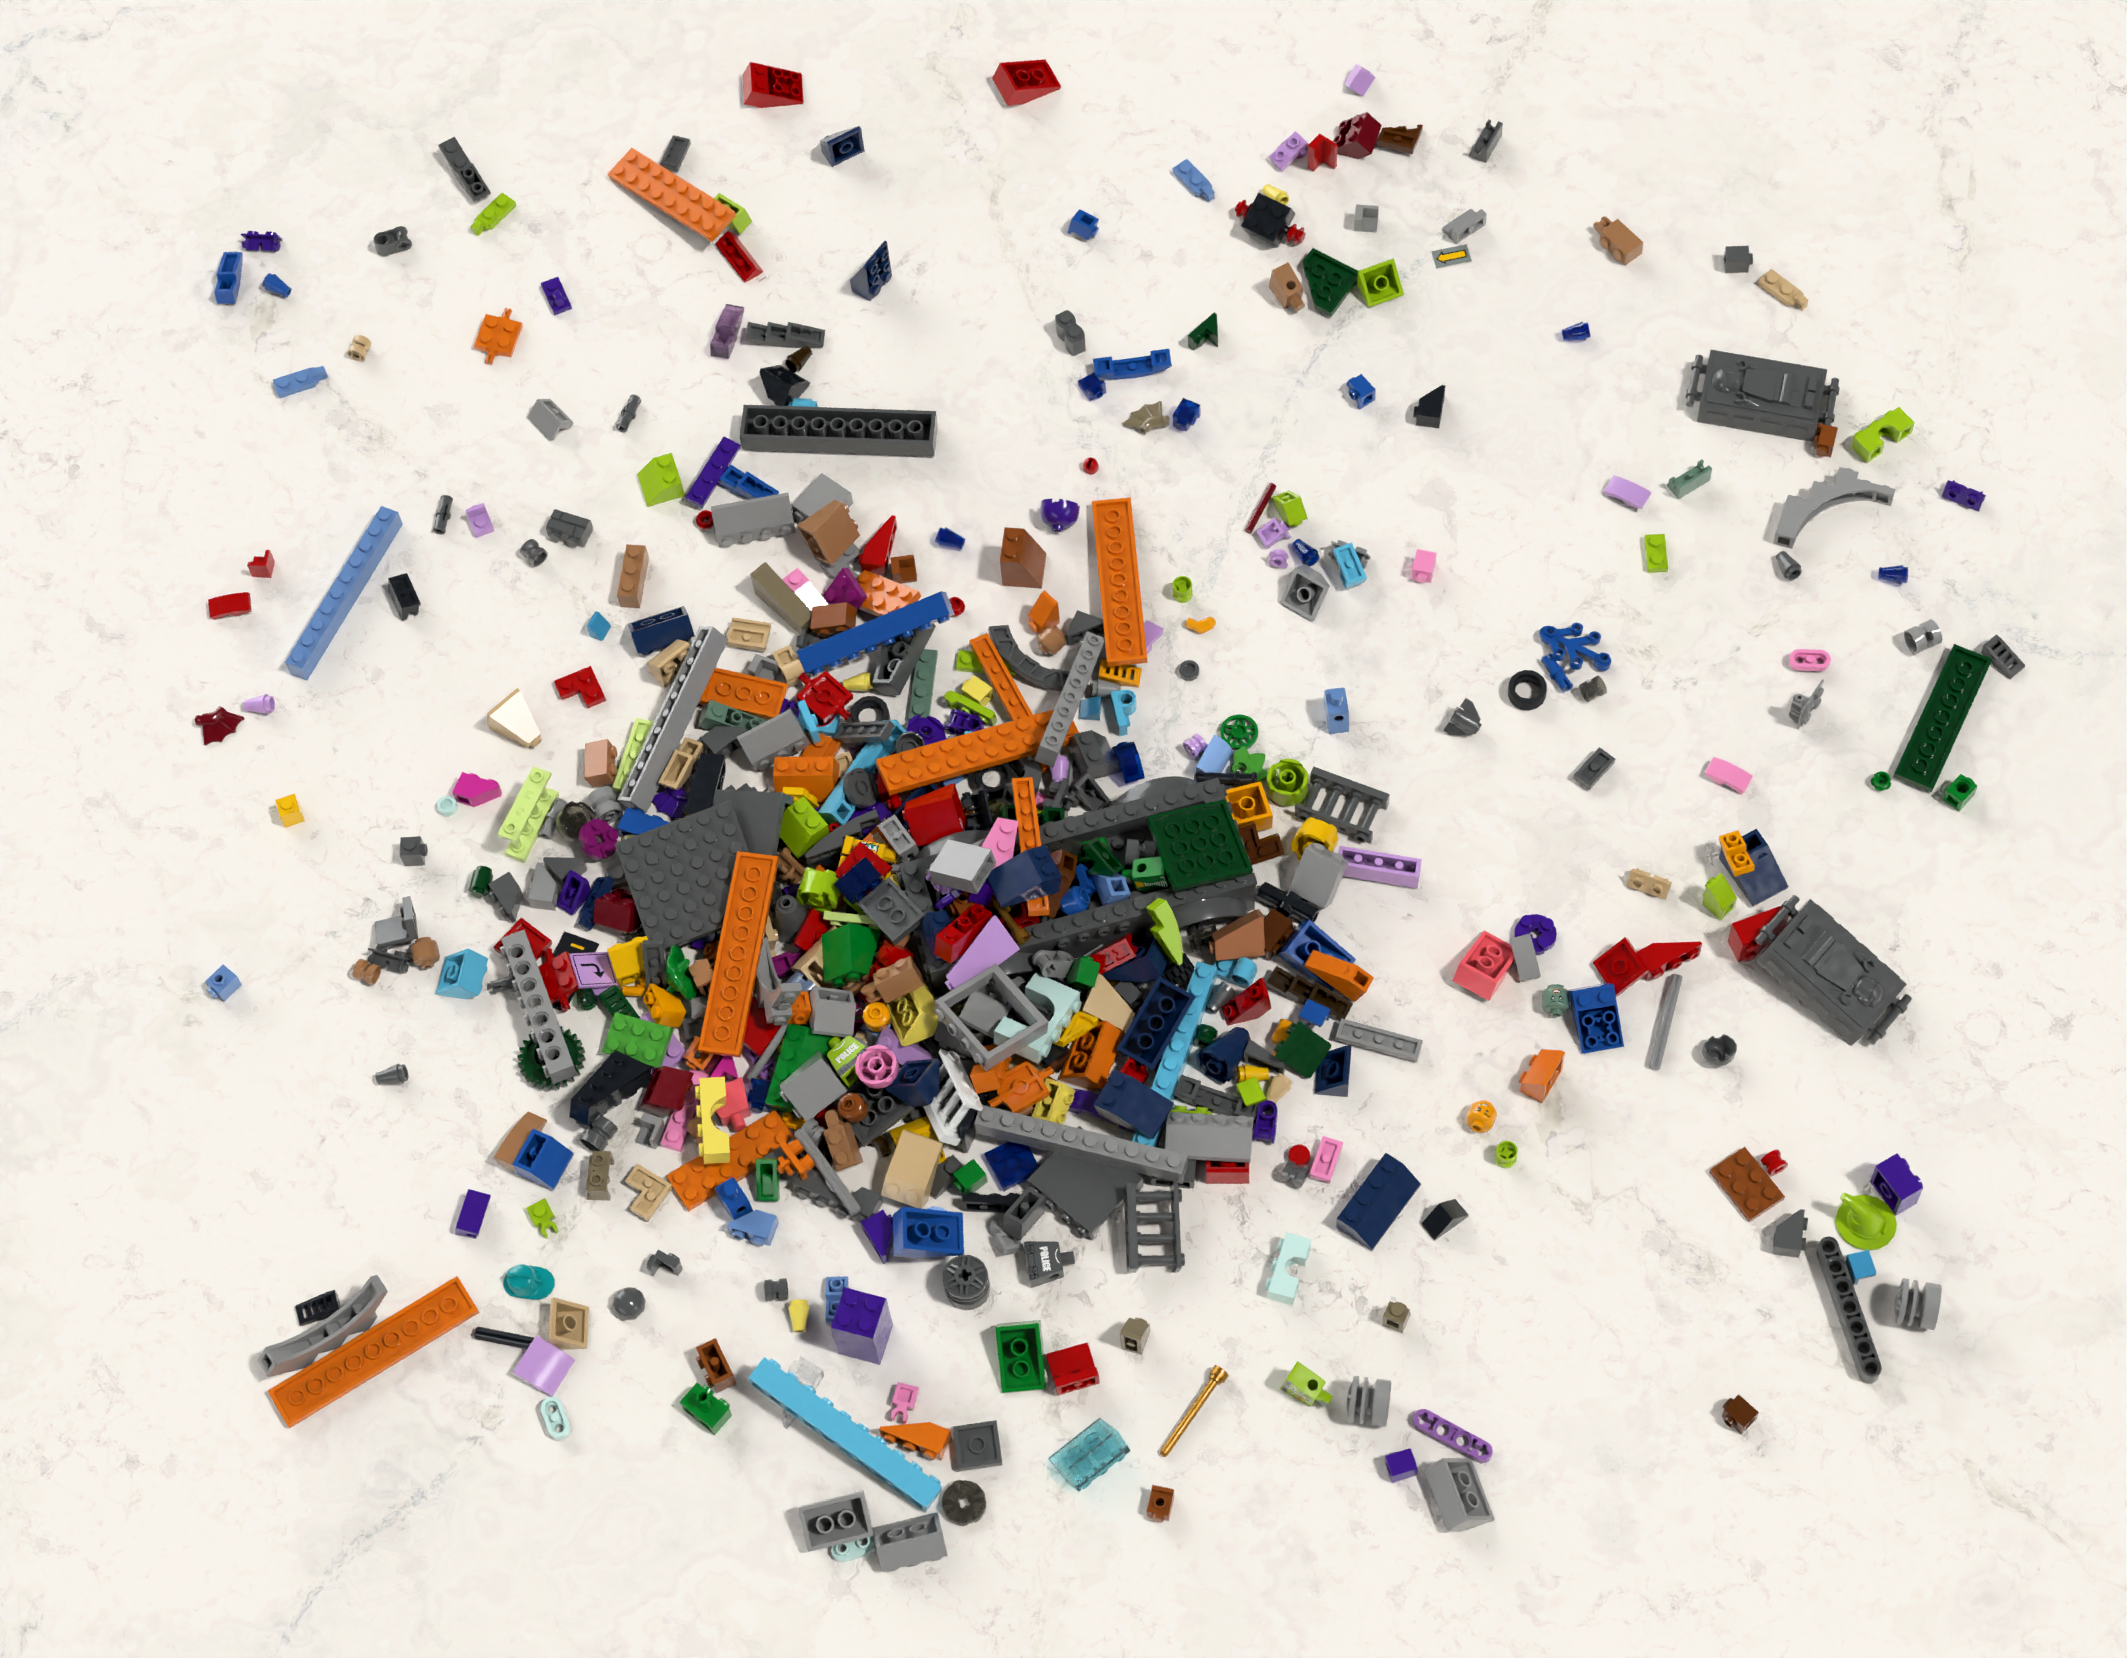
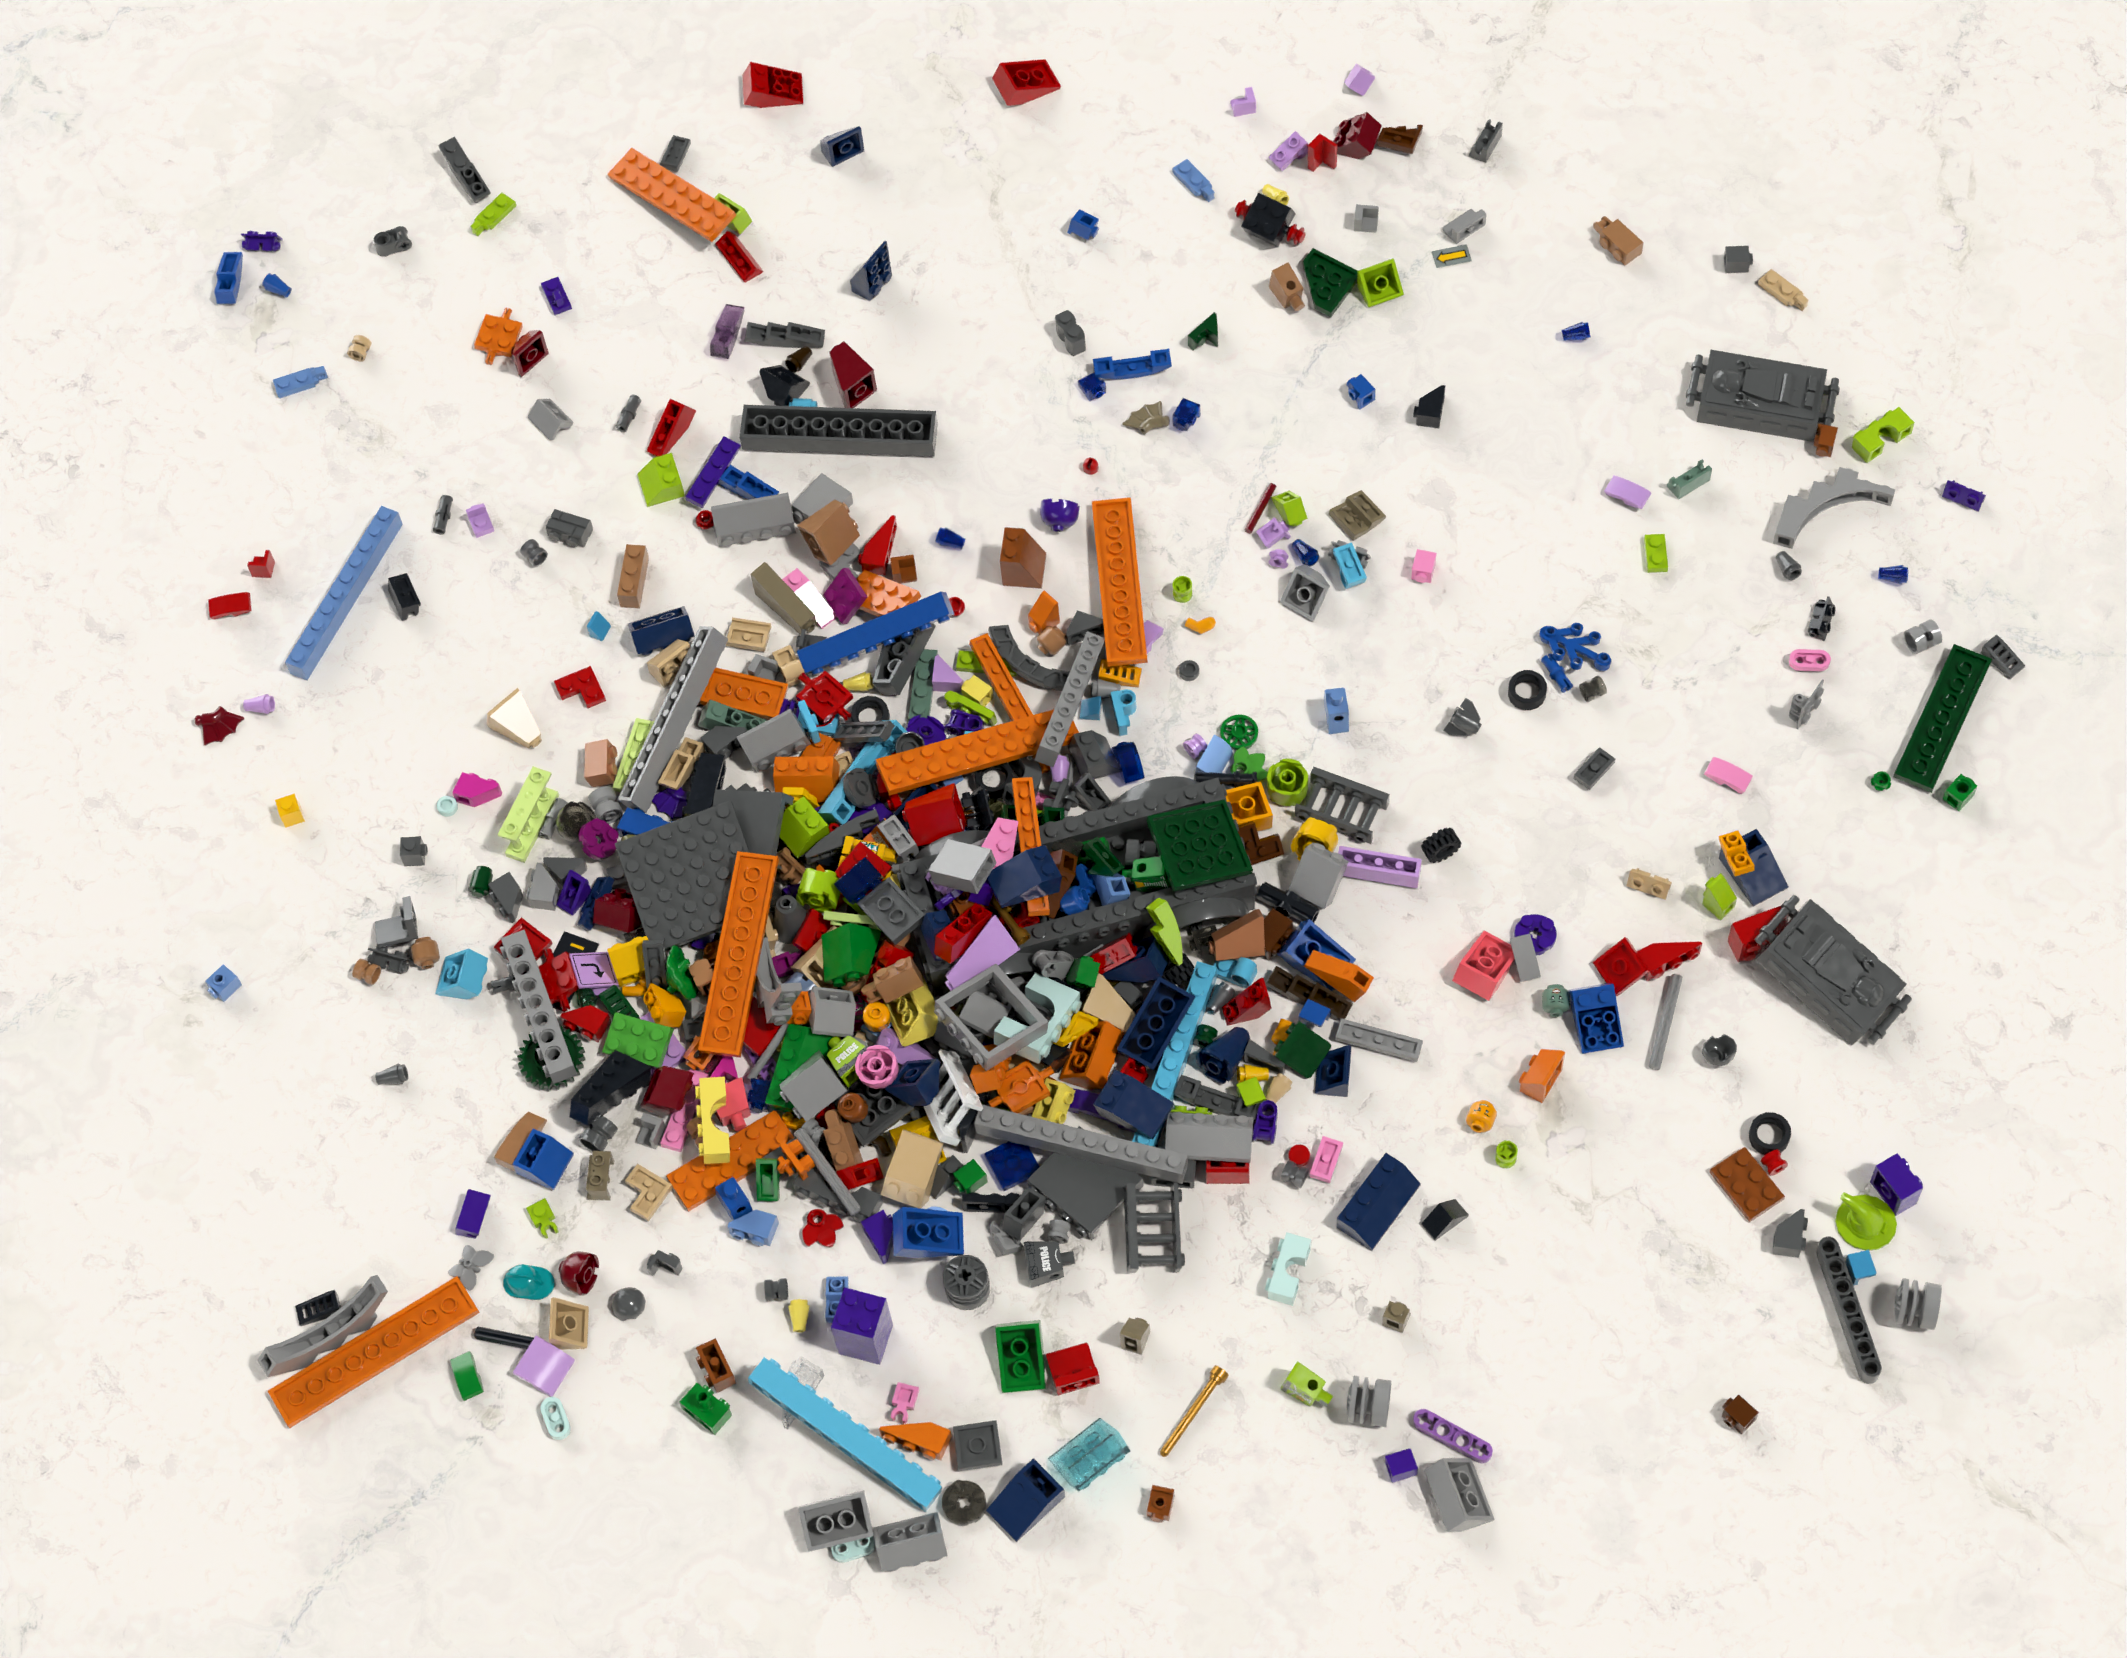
(466, 1375): none -> green slope
(468, 1264): none -> light grey piece
(529, 351): none -> dark red slope
(578, 1272): none -> dark red cylinder
(587, 1021): none -> red slope
(671, 427): none -> red slope
(824, 1230): none -> red plate
(833, 618): dark orange brick -> none
(852, 375): none -> dark red slope
(861, 1174): none -> red slope
(944, 677): none -> lavender slope
(1026, 1500): none -> dark blue slope
(1058, 1231): none -> light grey wheel
(1244, 105): none -> lavender panel
(1357, 515): none -> dark tan slope
(1441, 845): none -> black tyre
(1770, 1118): none -> black tyre
(1824, 611): none -> black hinge

